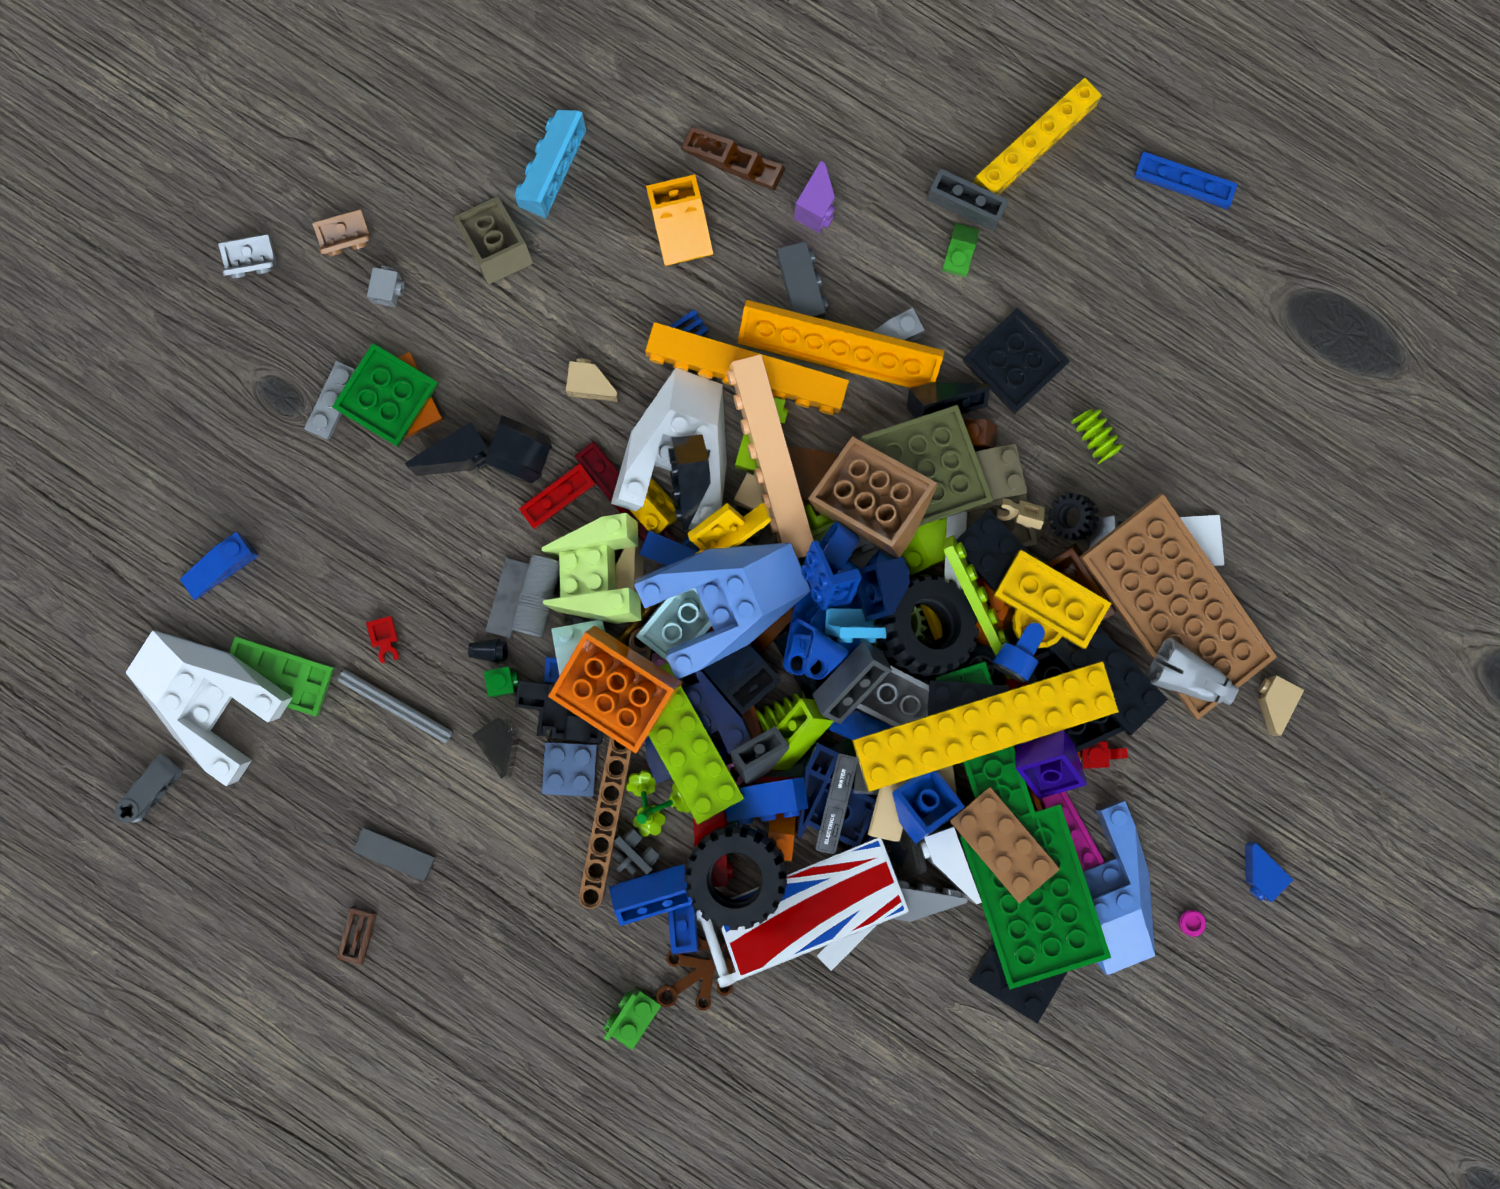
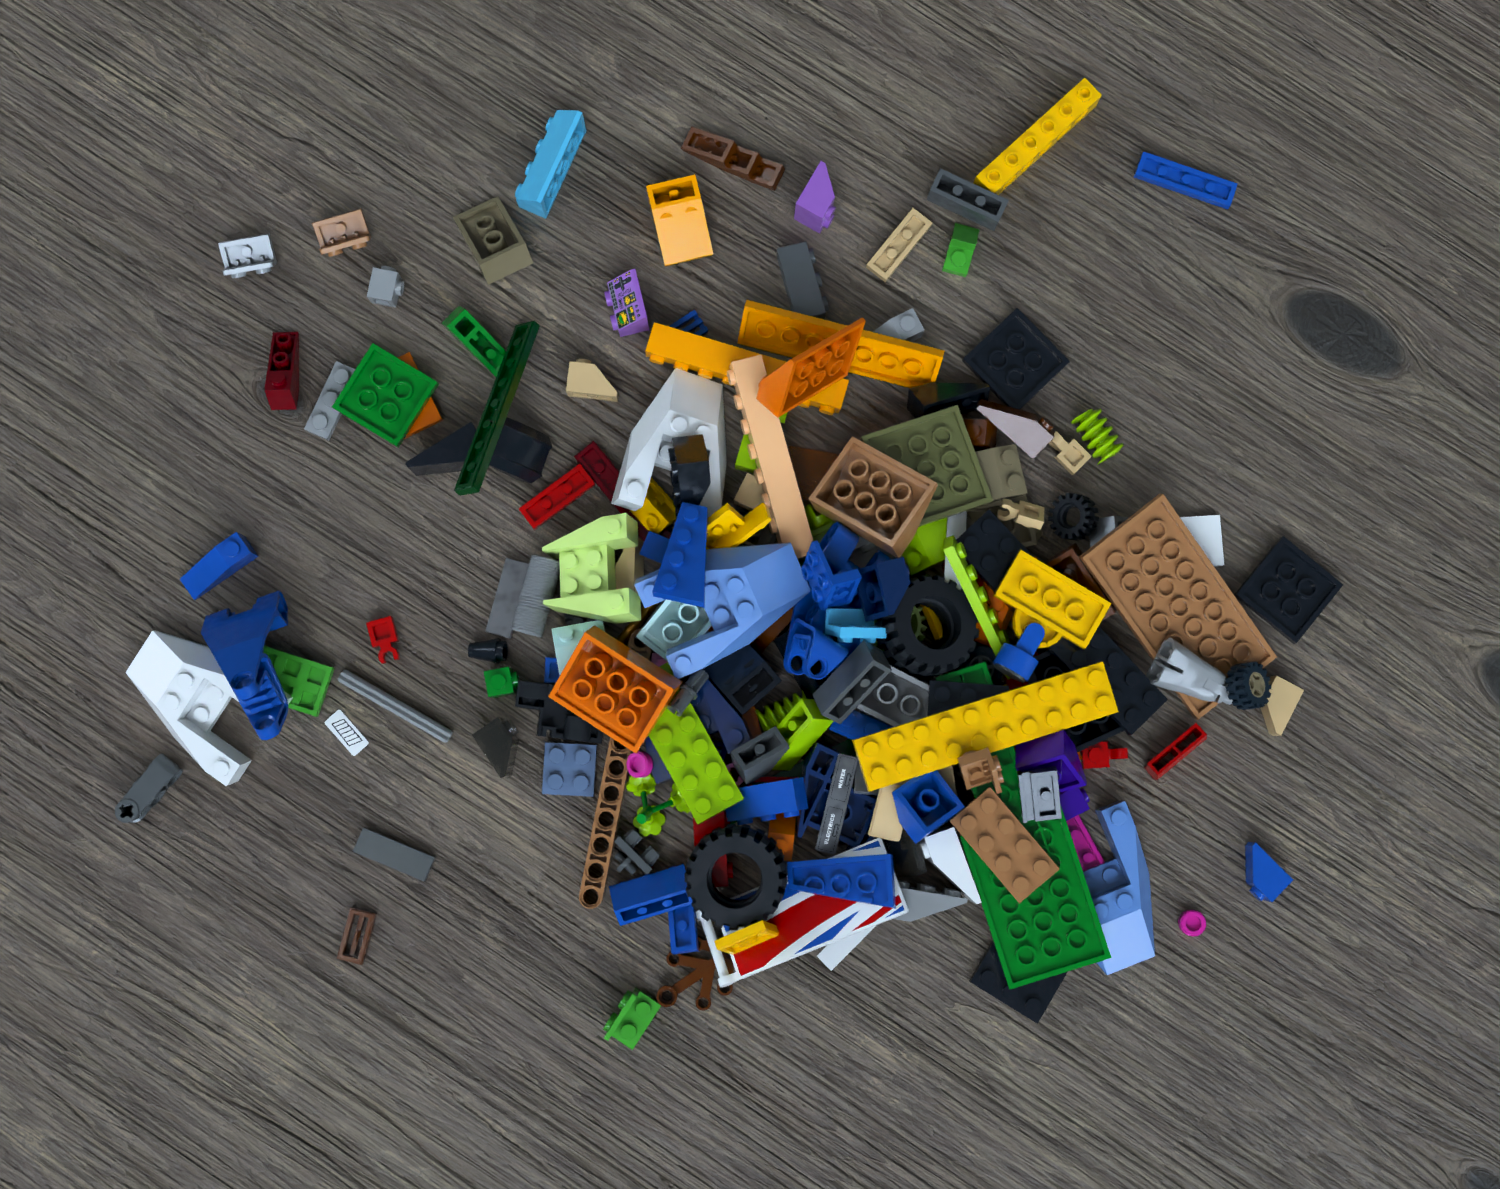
(238, 649): none -> blue piece
(283, 371): none -> dark red slope
(346, 732): none -> white sticker
(475, 339): none -> green slope
(496, 409): none -> dark green tile
(627, 303): none -> medium lavender slope
(639, 764): none -> dark pink tile
(684, 562): none -> blue wing
(688, 692): none -> dark grey axle
(747, 937): none -> yellow tile
(810, 371): none -> orange slope
(848, 878): none -> blue wing
(899, 245): none -> tan plate
(980, 768): none -> medium nougat bracket
(1020, 426): none -> slope
(1039, 794): none -> plate
(1071, 455): none -> tan plate
(1074, 802): none -> dark purple brick
(1201, 737): none -> red piece
(1248, 685): none -> black wheel
(1288, 590): none -> black plate

